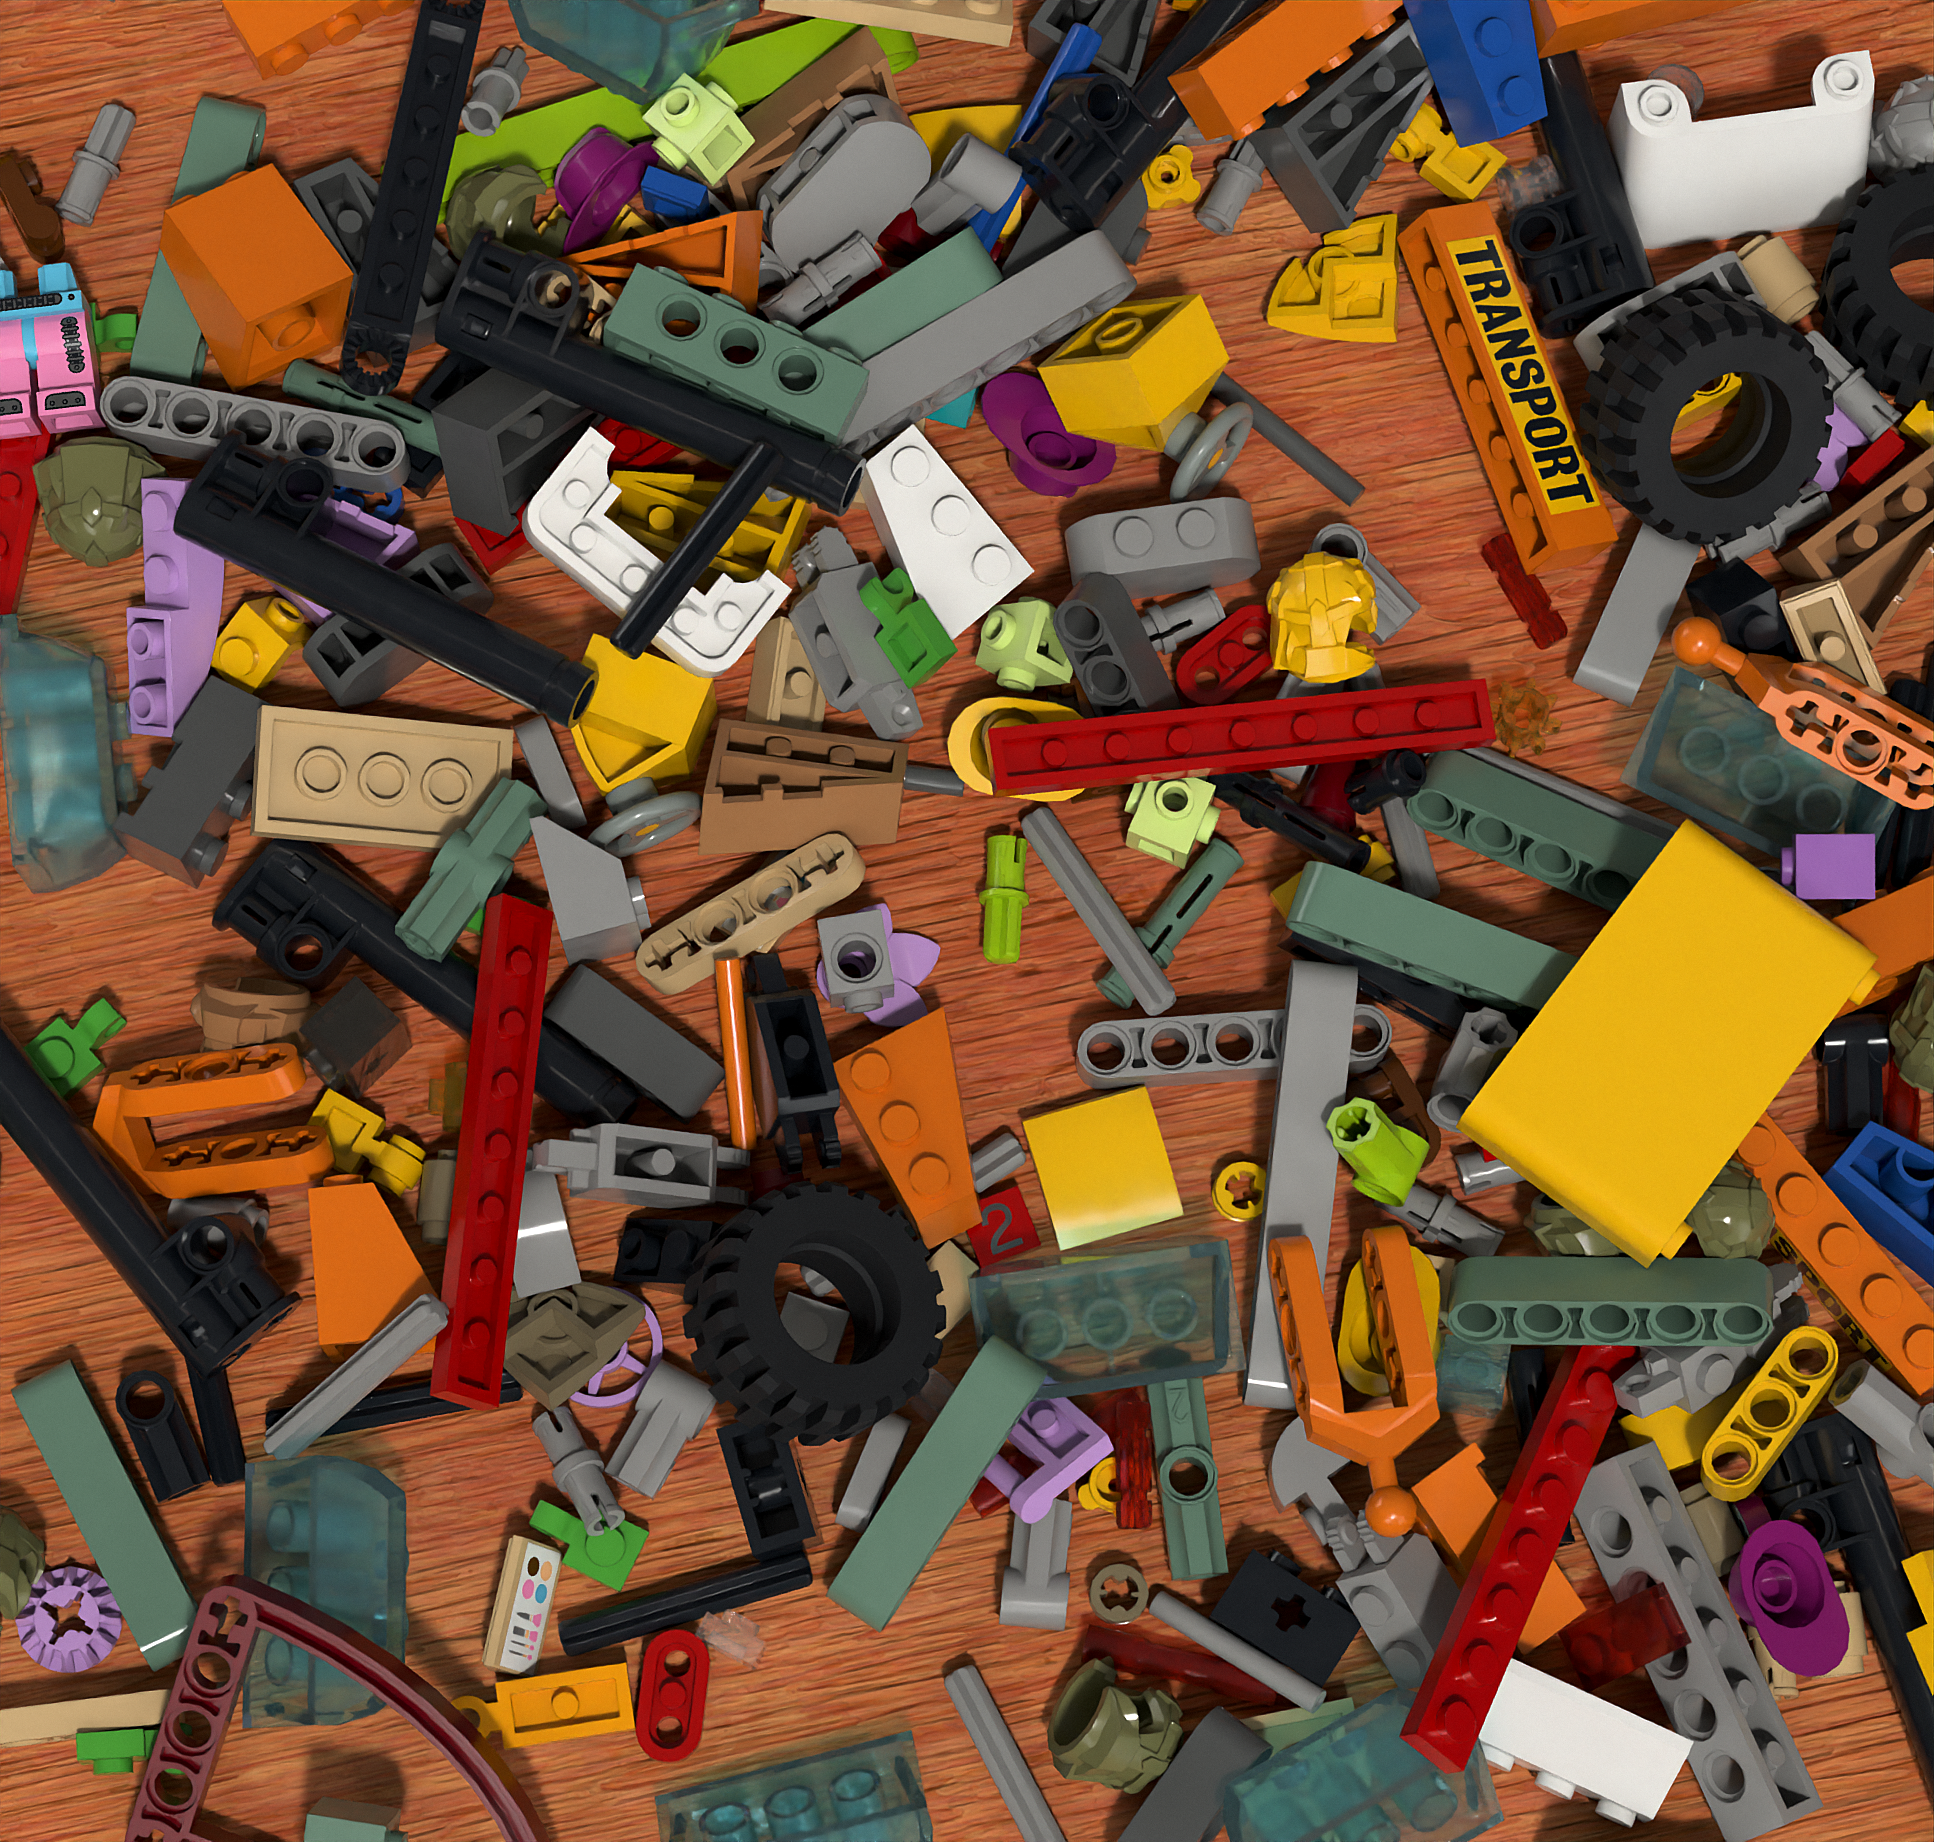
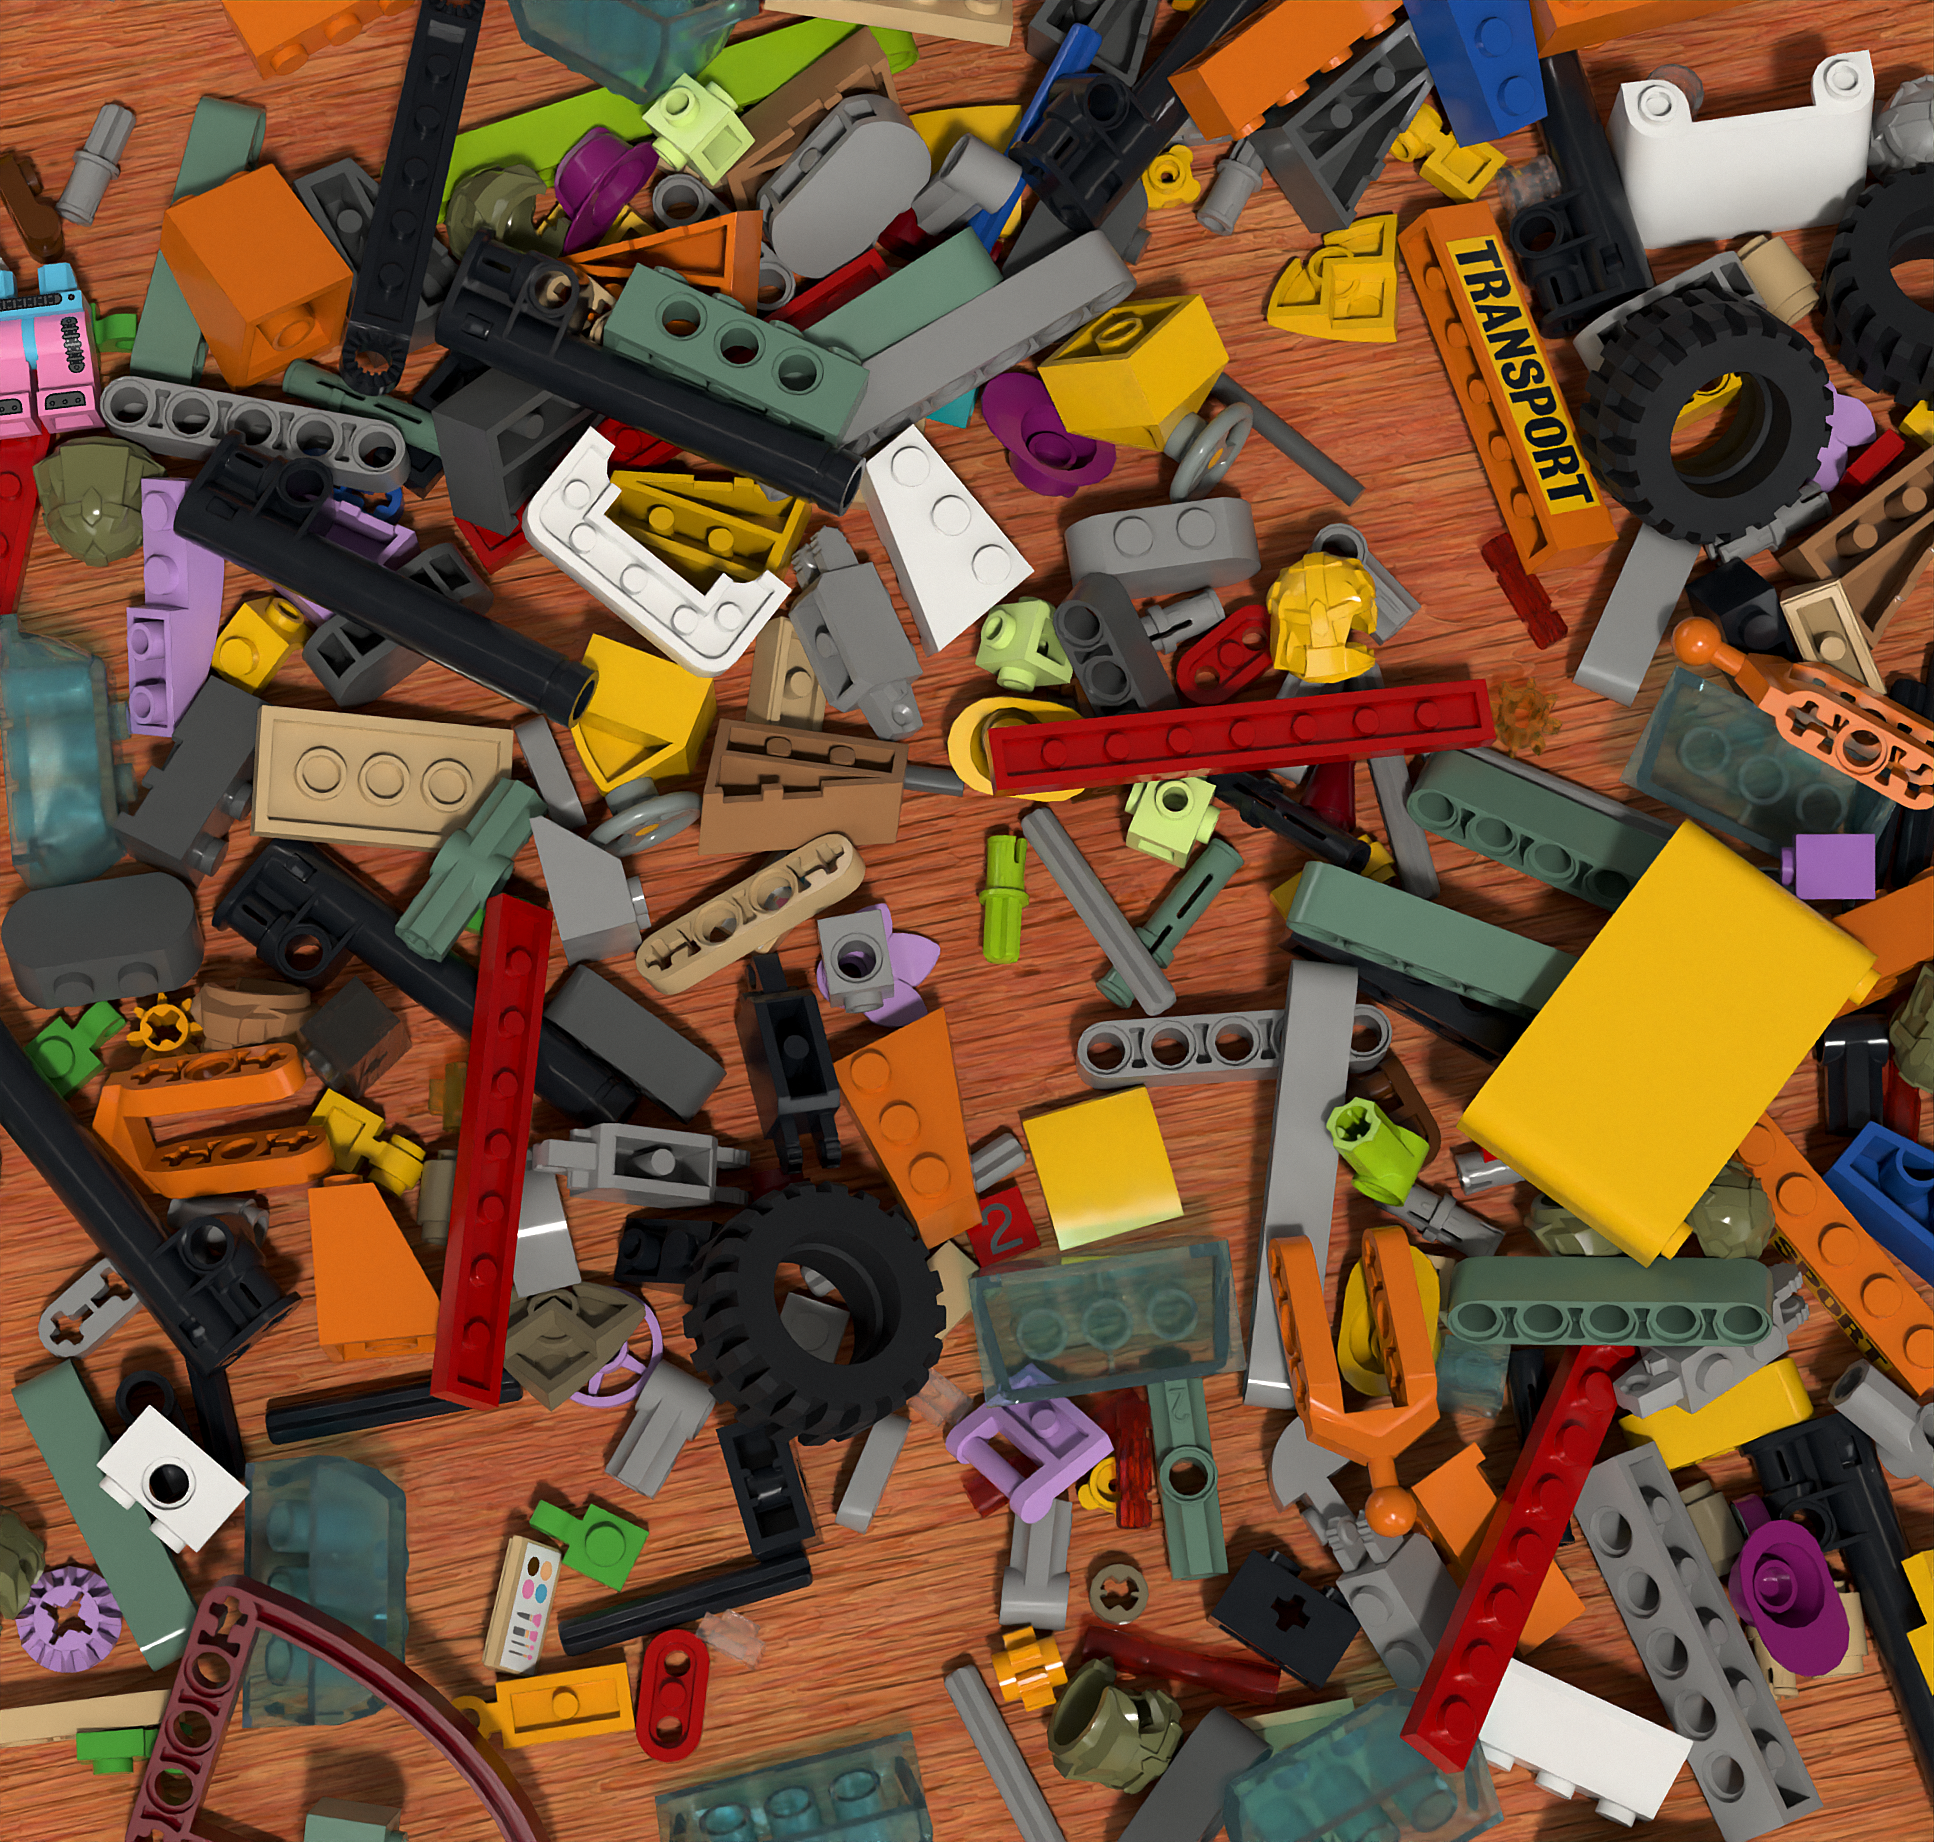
(75, 1303): none -> light grey beam
(103, 940): none -> dark grey brick
(155, 1443): none -> white brick
(168, 1016): none -> light orange gear
(357, 1377): light grey axle -> none
(495, 92): light grey axle -> none
(578, 1471): light grey pin -> none
(674, 196): blue tile -> none
(697, 550): black axle -> none
(736, 1052): orange bar -> none
(822, 283): light grey pin -> none
(911, 631): bright green plate -> none
(937, 1483): sand green beam -> none
(1029, 1668): none -> light orange gear
(1223, 1199): yellow bush -> none
(1237, 1652): light grey piece -> none
(1397, 776): black pin -> none
(1464, 1069): light grey piece -> none
(1625, 1637): clear red plate -> none
(1777, 1383): yellow beam -> none
(1853, 392): light grey axle -> none

